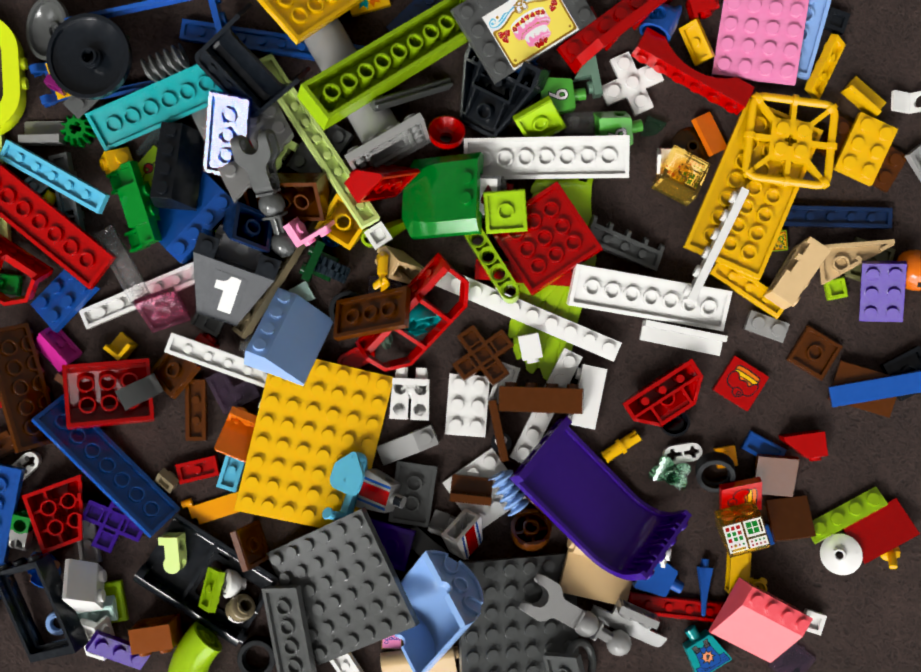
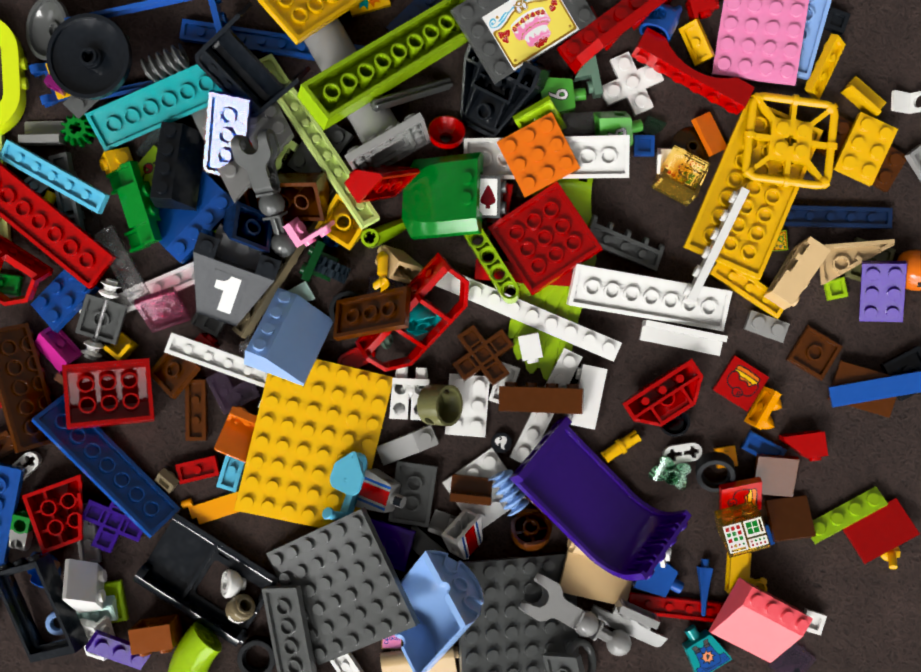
(101, 319): none -> dark grey plate
(139, 391): dark grey slope -> none
(175, 551): yellowish green leg -> none
(211, 589): lime plate -> none
(250, 545): reddish brown tile -> none
(378, 235): white plate -> none
(438, 406): none -> olive piece
(498, 430): reddish brown tile -> none
(505, 211): lime tile -> none
(538, 154): none -> orange plate
(643, 145): none -> blue plate
(759, 414): none -> light orange tile
(848, 546): white dish -> none

